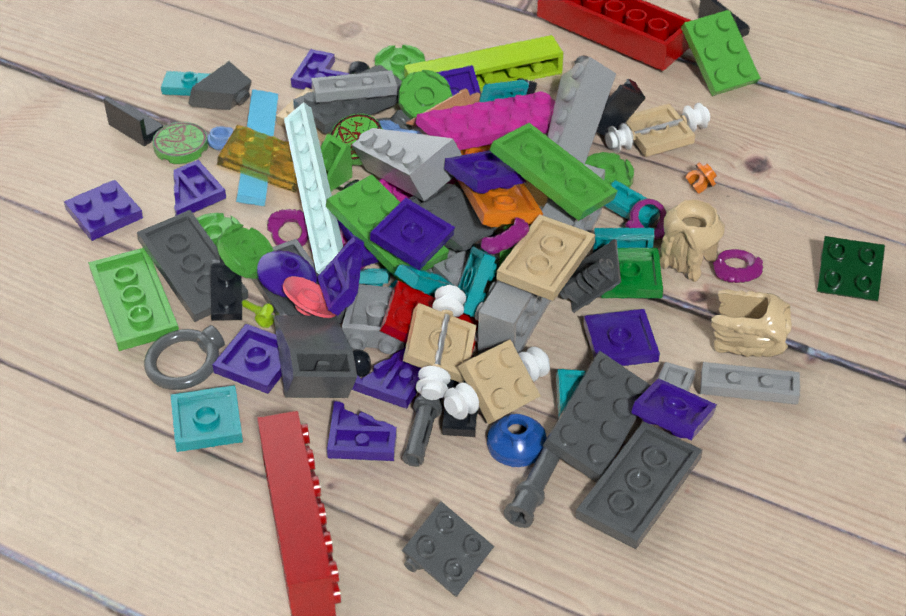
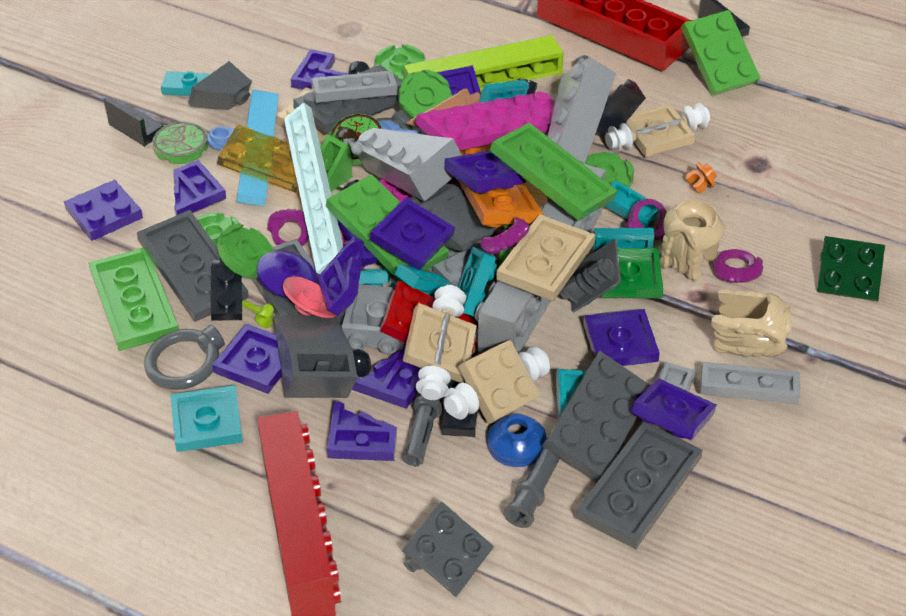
(349, 137): none -> hinge

